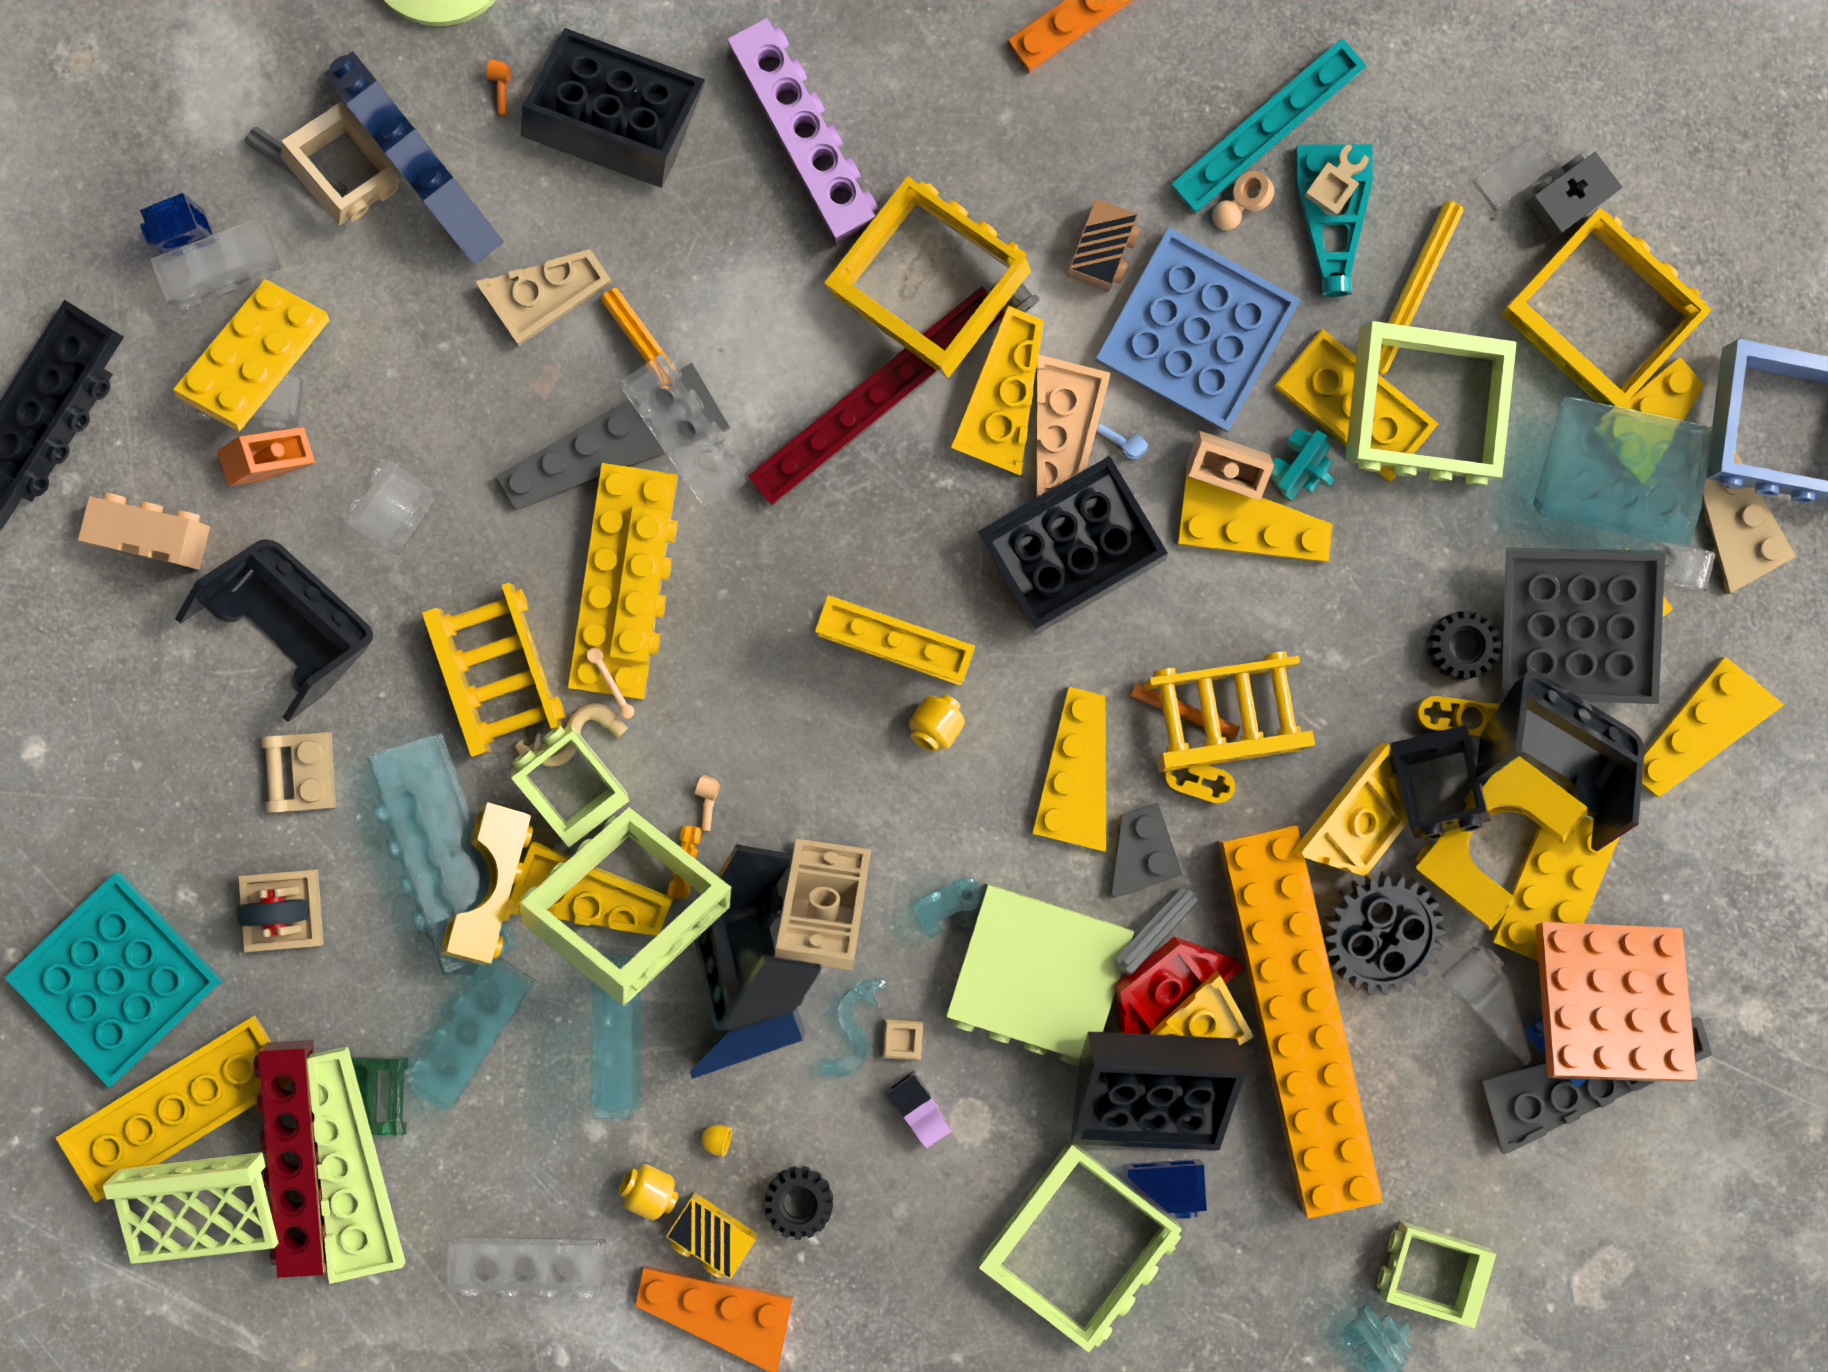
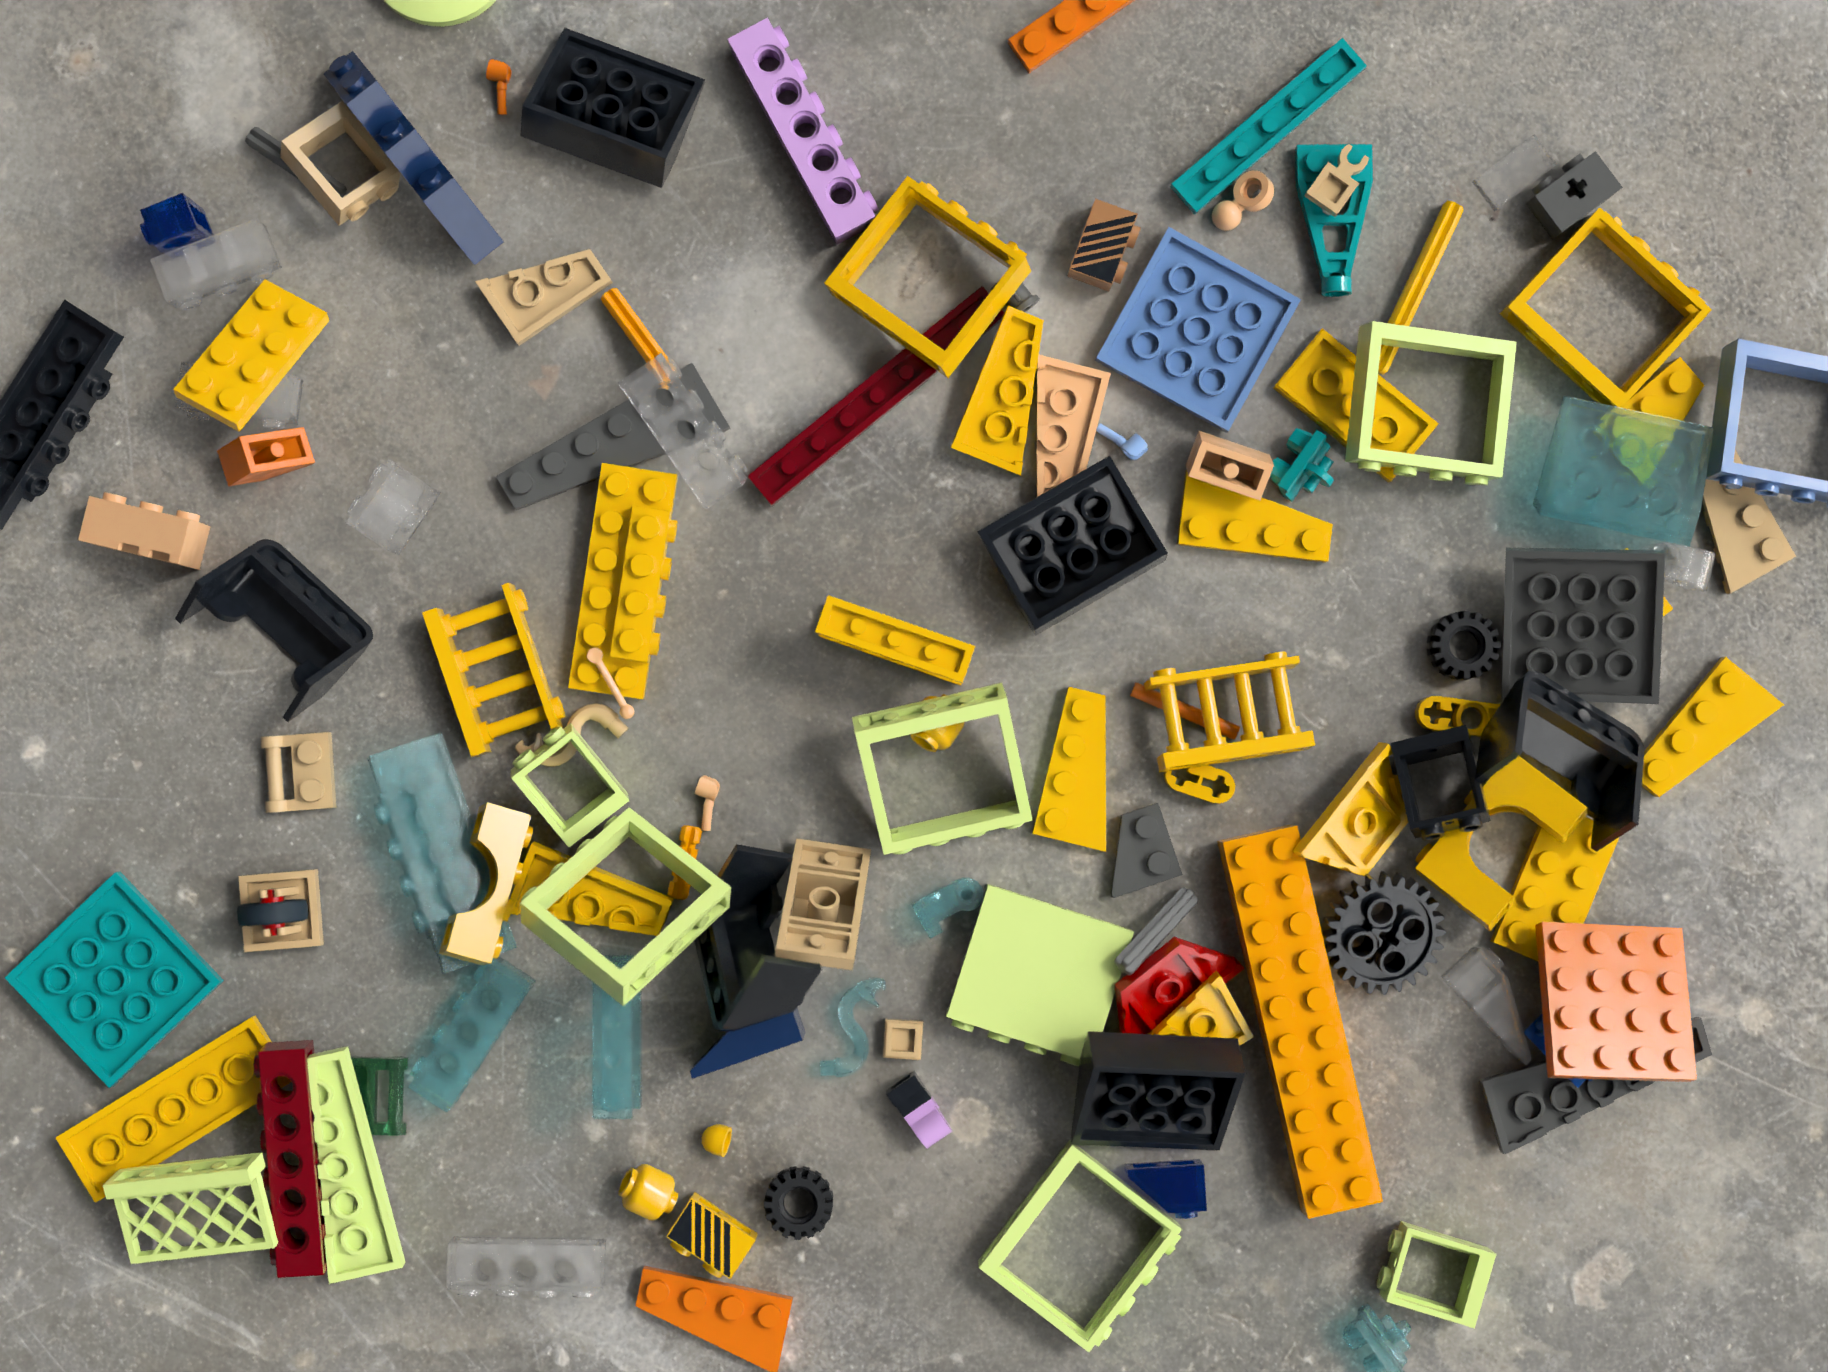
(931, 715): none -> yellowish green window

